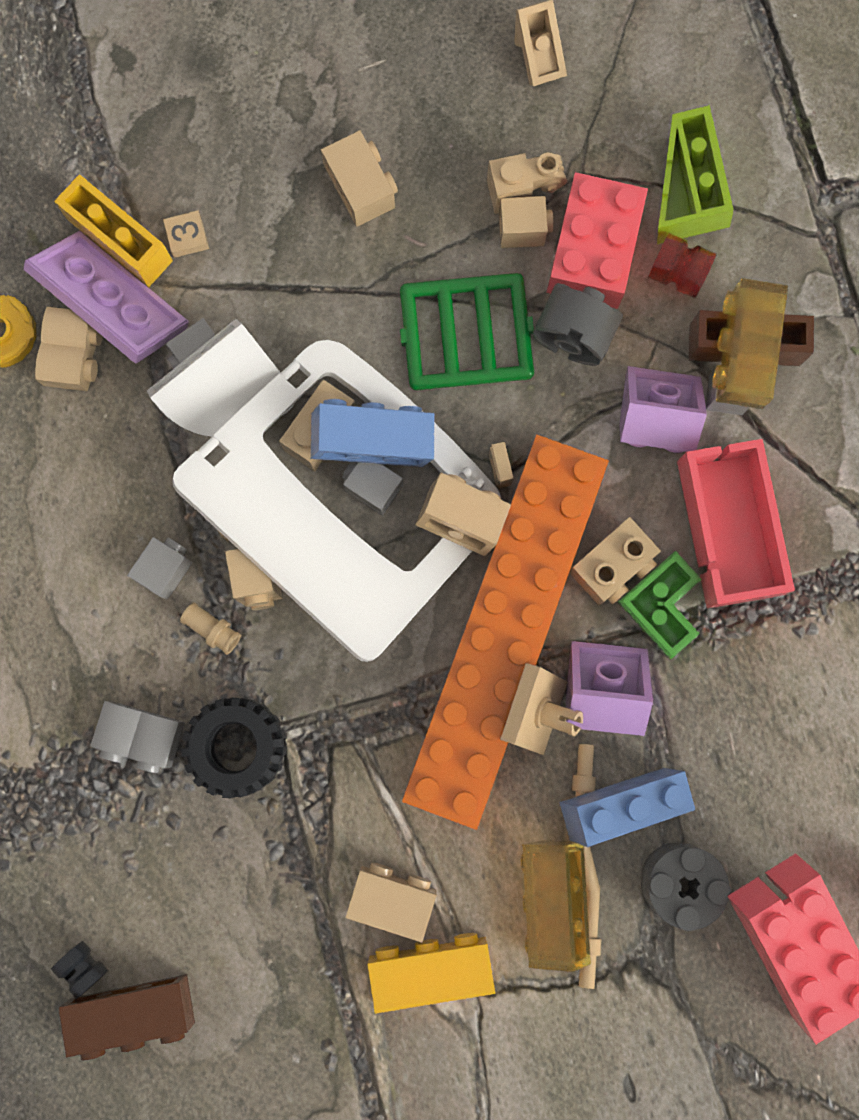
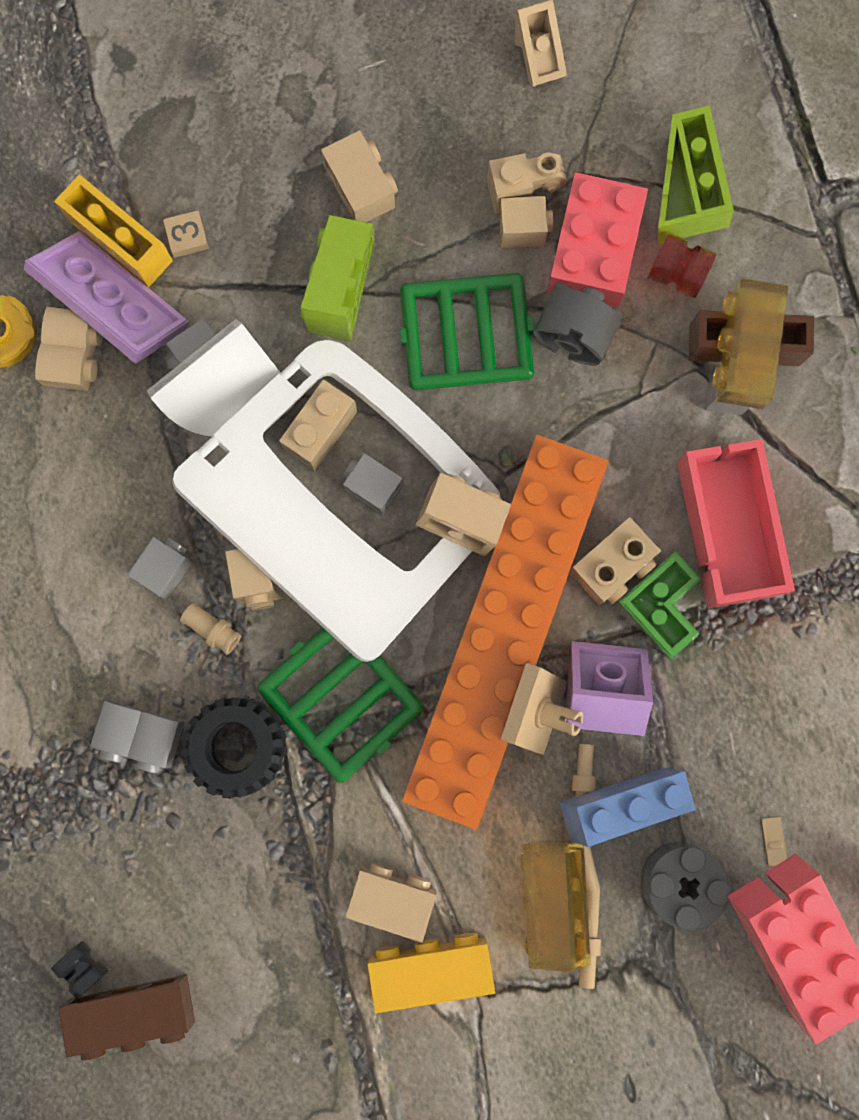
(317, 743): none -> green bar
(337, 277): none -> lime wedge
(372, 434): medium blue brick -> none
(500, 465): tan tile -> none
(662, 410): lavender slope -> none
(774, 840): none -> tan piece

